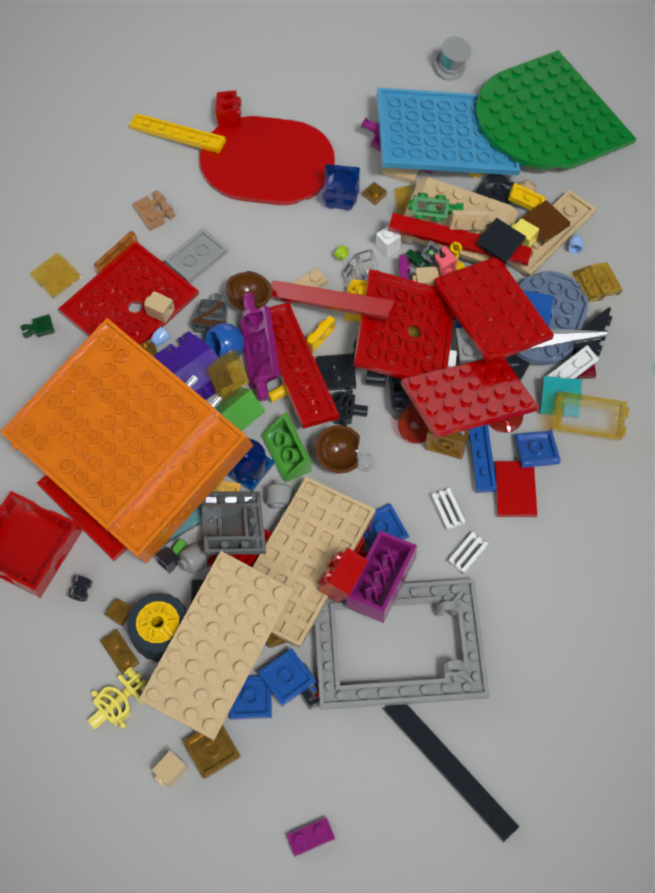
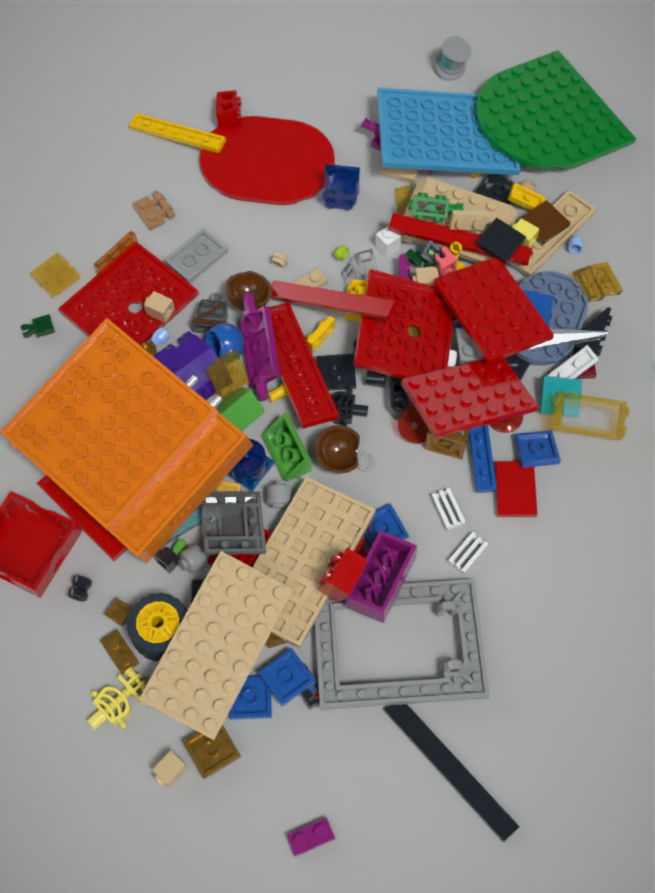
(279, 259): none -> tan plate
(374, 193): pearl gold plate -> none

